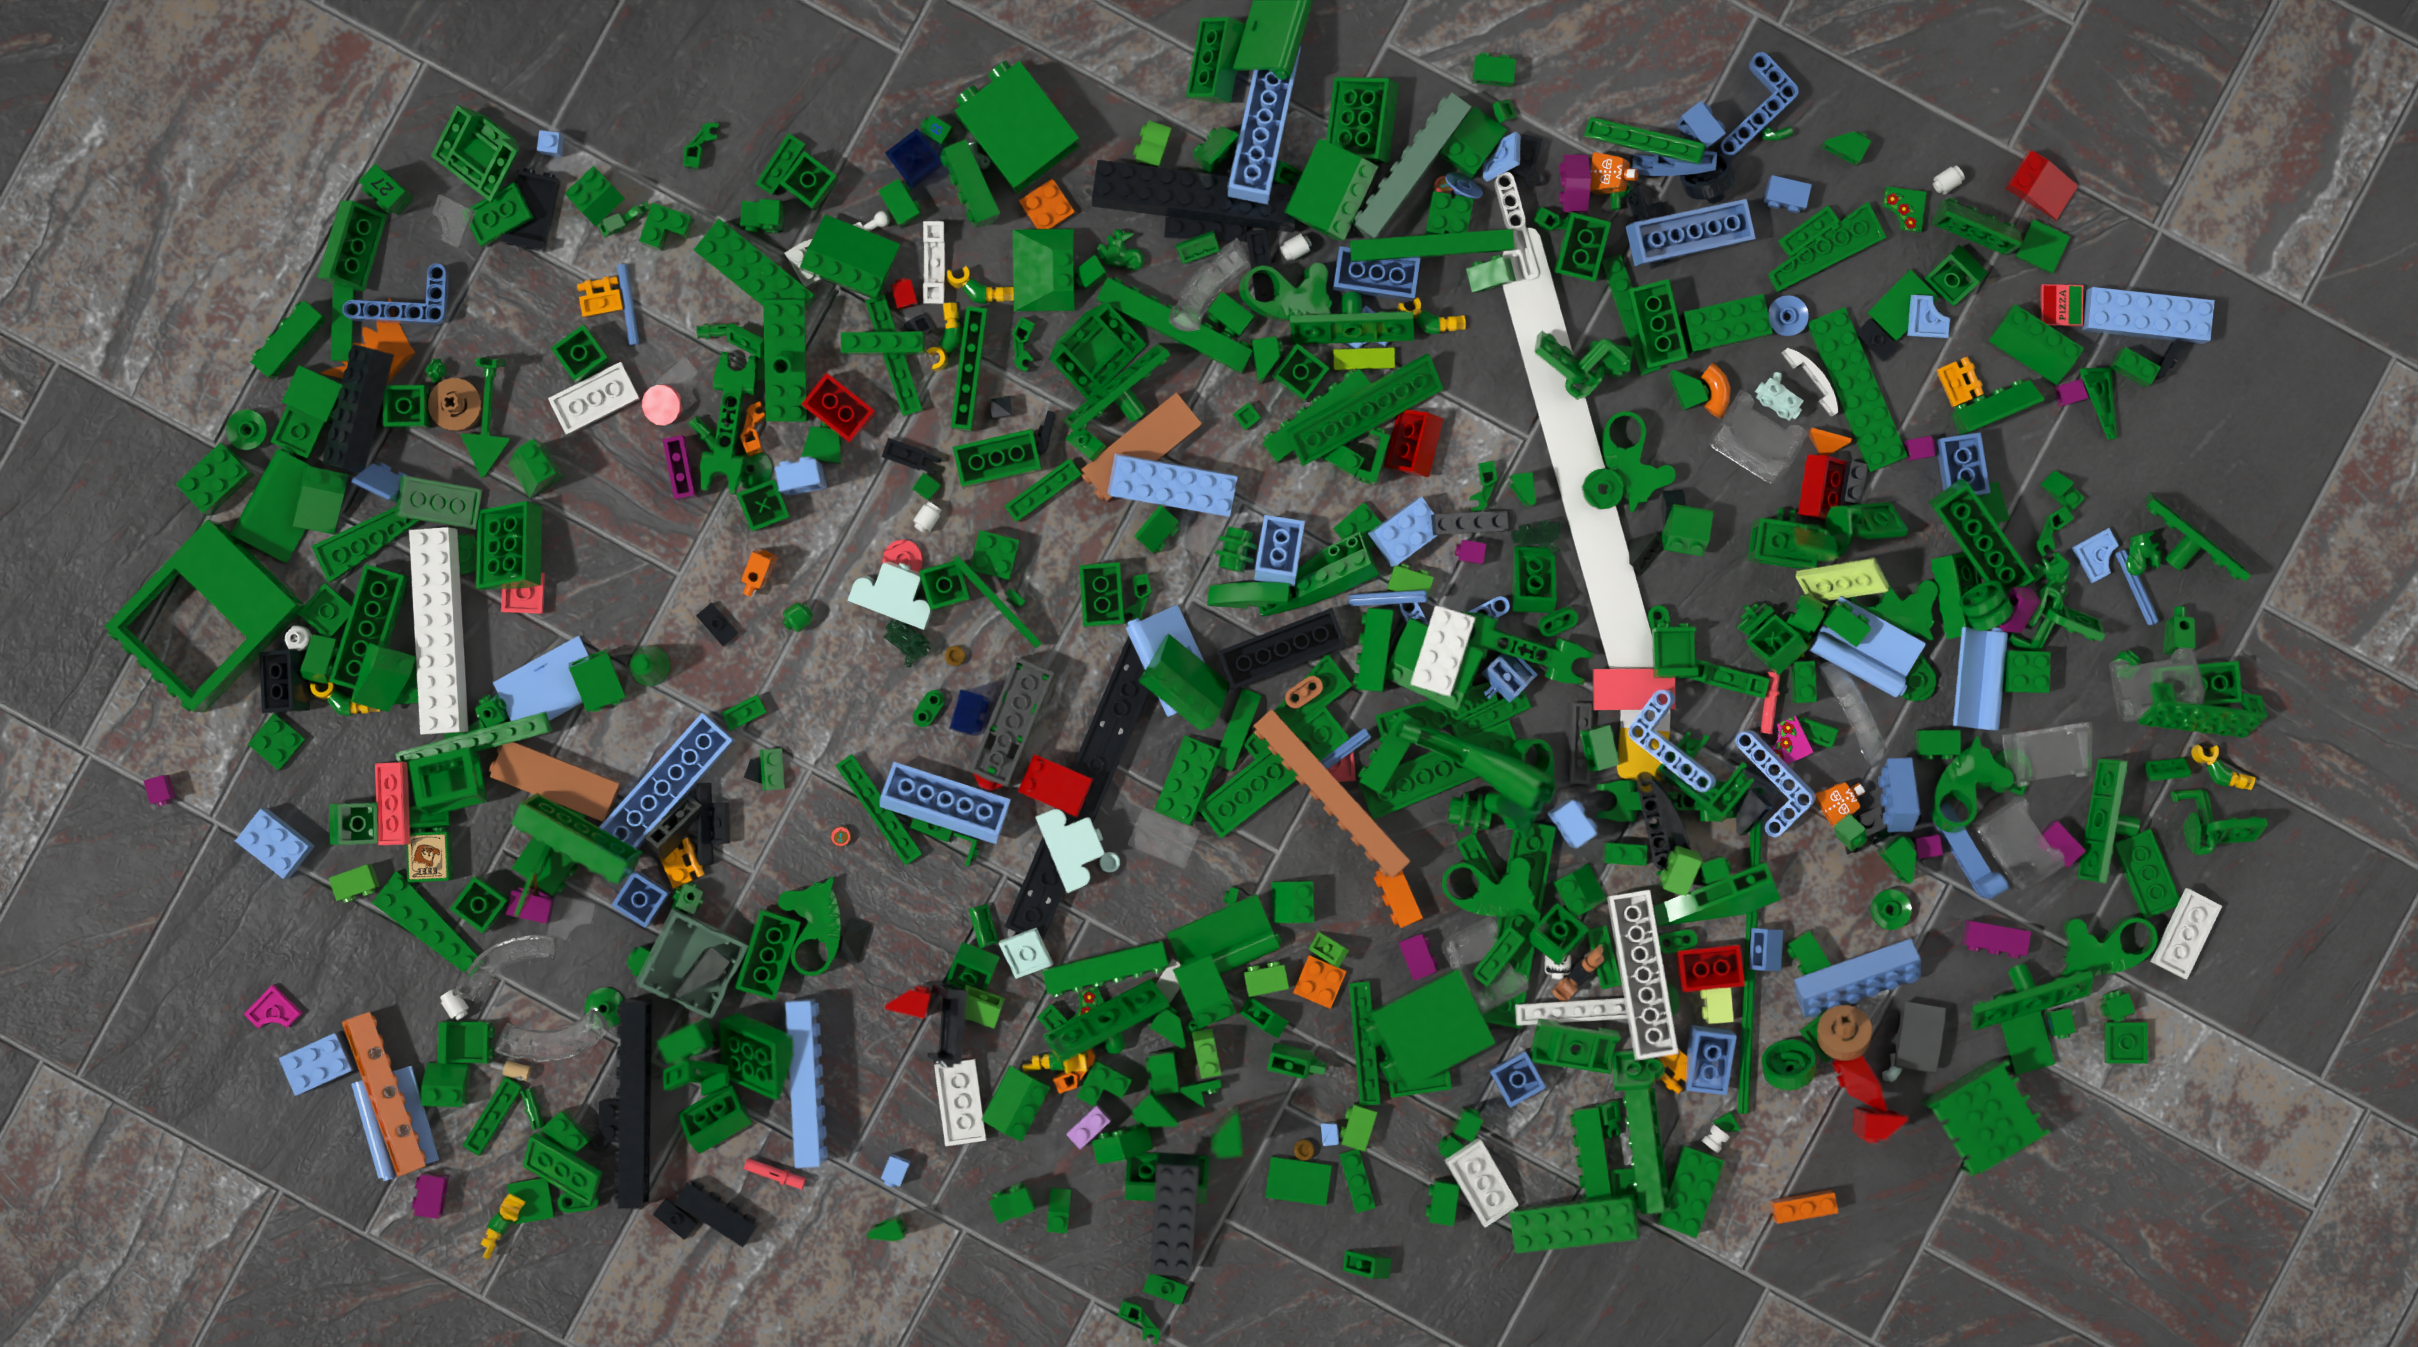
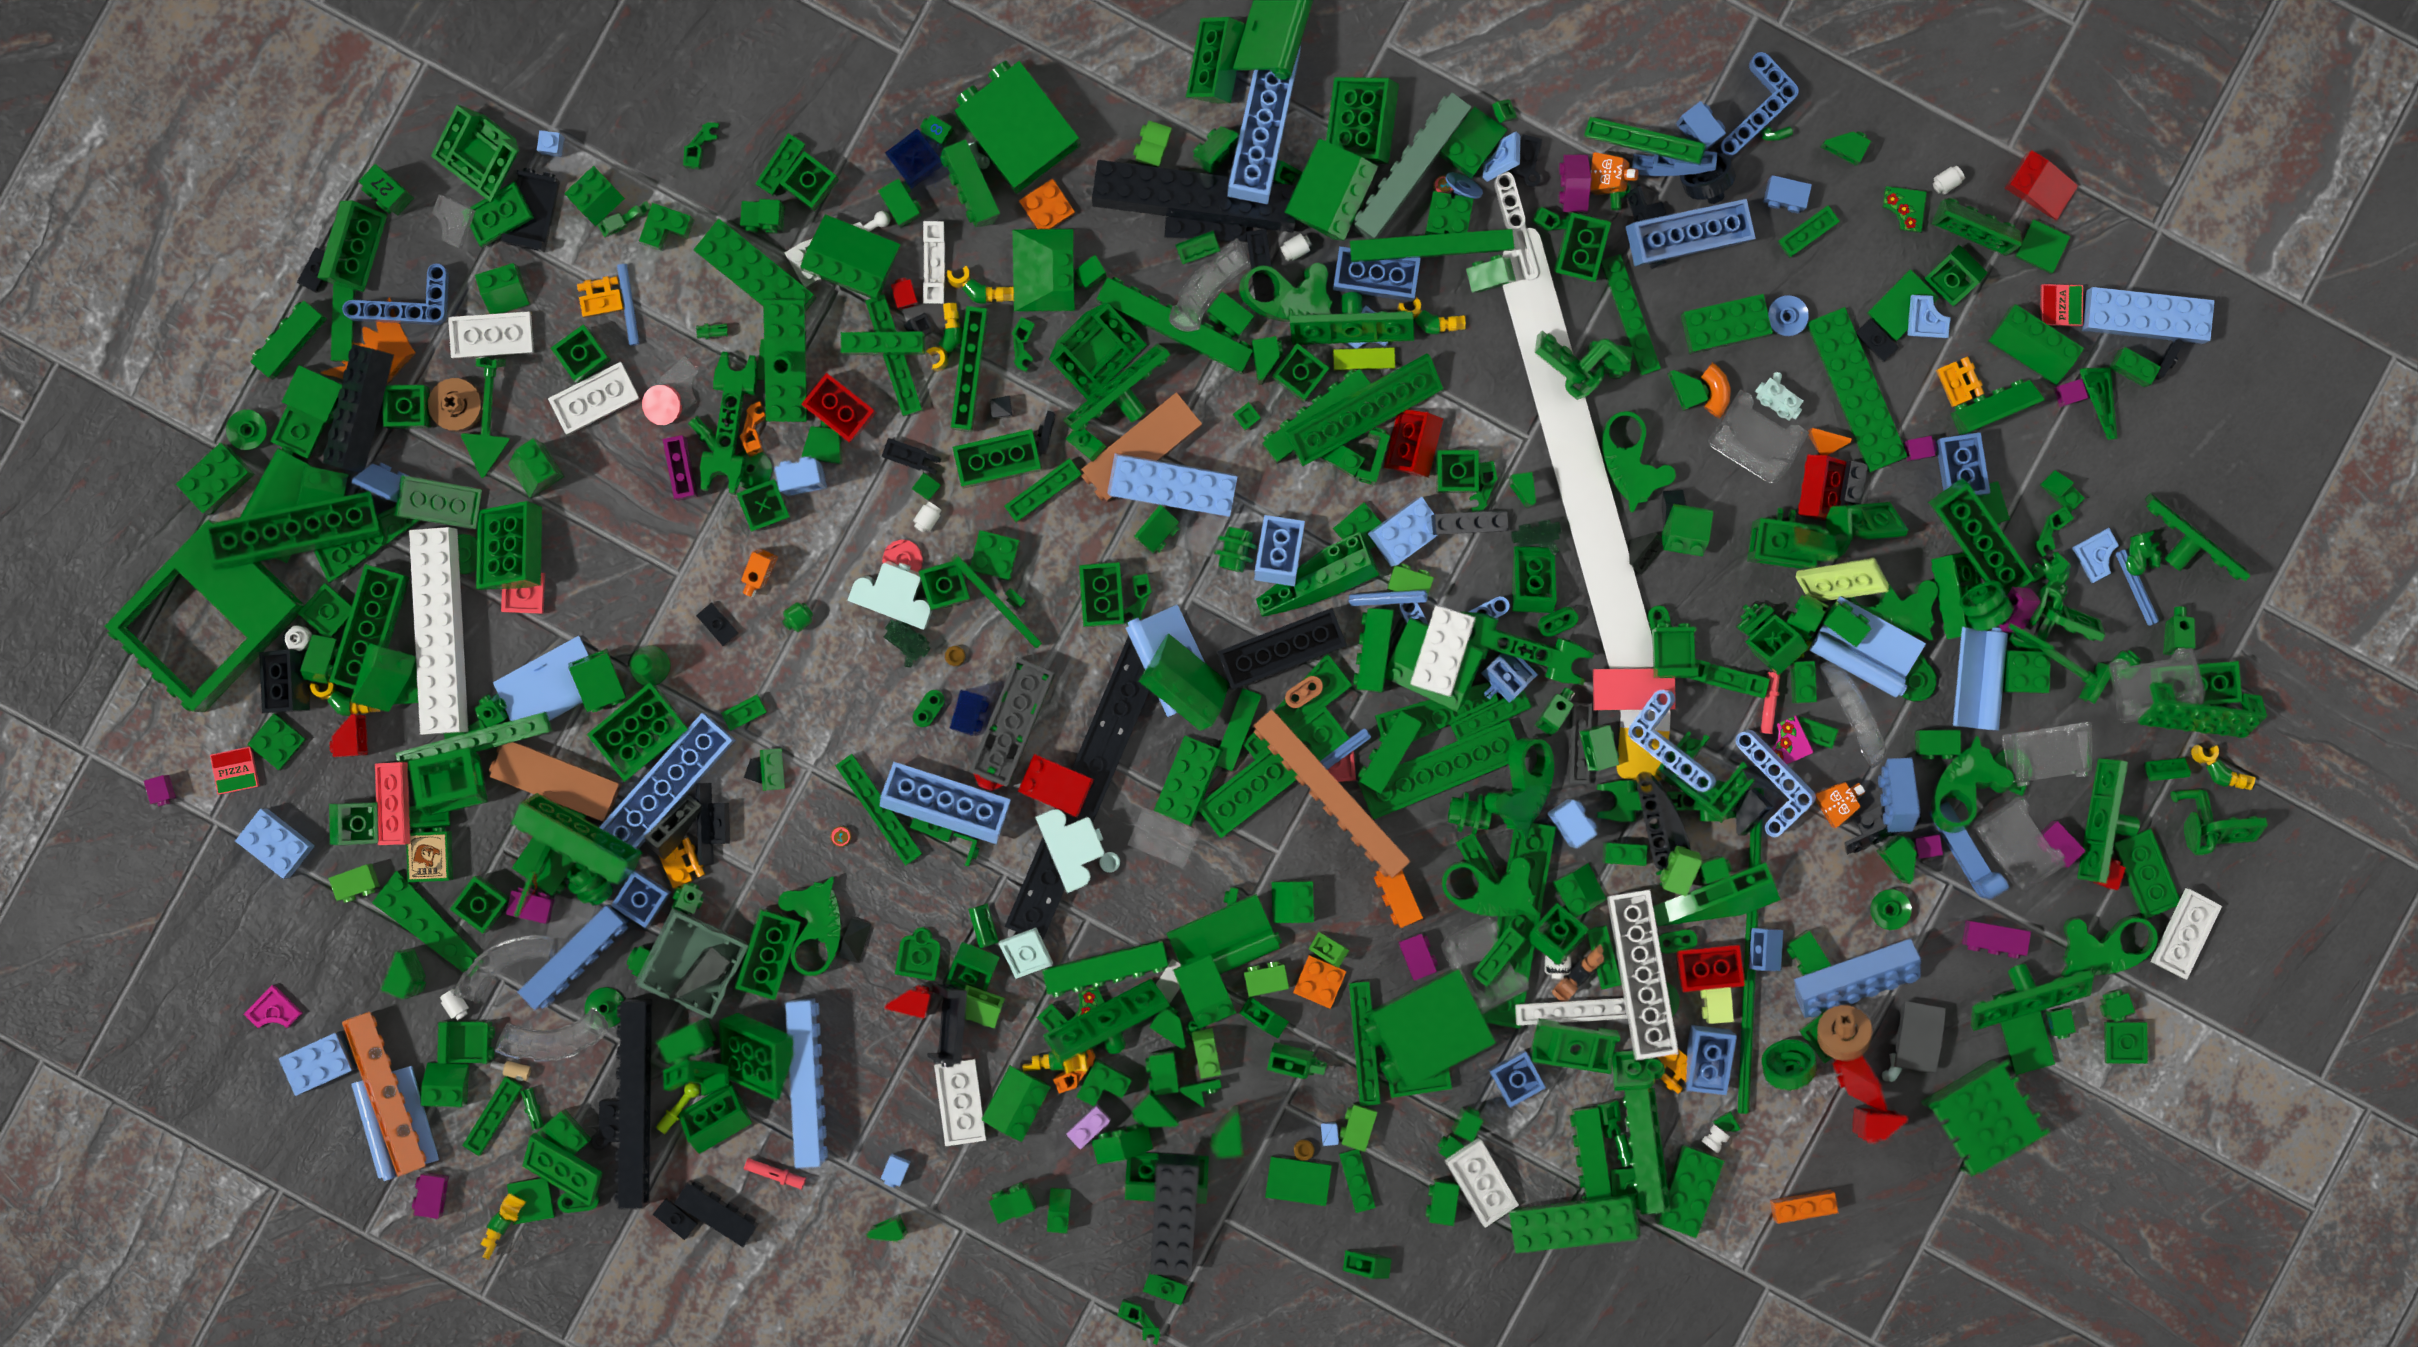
(234, 770): none -> tile
(292, 530): none -> green brick
(310, 272): none -> black plate
(350, 738): none -> red slope
(405, 975): none -> green slope
(436, 370): green plant -> none
(491, 335): none -> white plate
(502, 289): none -> green slope
(571, 959): none -> medium blue brick
(588, 885): none -> green piece
(638, 731): none -> green slope
(691, 1091): none -> lime pin
(745, 340): green plate -> none
(918, 955): none -> green plate
(1117, 254): green animal -> none
(1248, 594): green slope -> none
(1457, 471): none -> green brick
(1470, 552): magenta brick -> none
(1493, 70): green brick -> none
(1508, 775): green brick -> none
(1551, 717): none -> green torso
(1601, 500): green plate -> none
(1623, 1147): none -> green pin
(1659, 324): green slope -> none
(1829, 400): white slope -> none
(1841, 241): green wing -> none
(1850, 832): green brick -> none
(2094, 681): none -> green piece
(2115, 875): none -> red brick

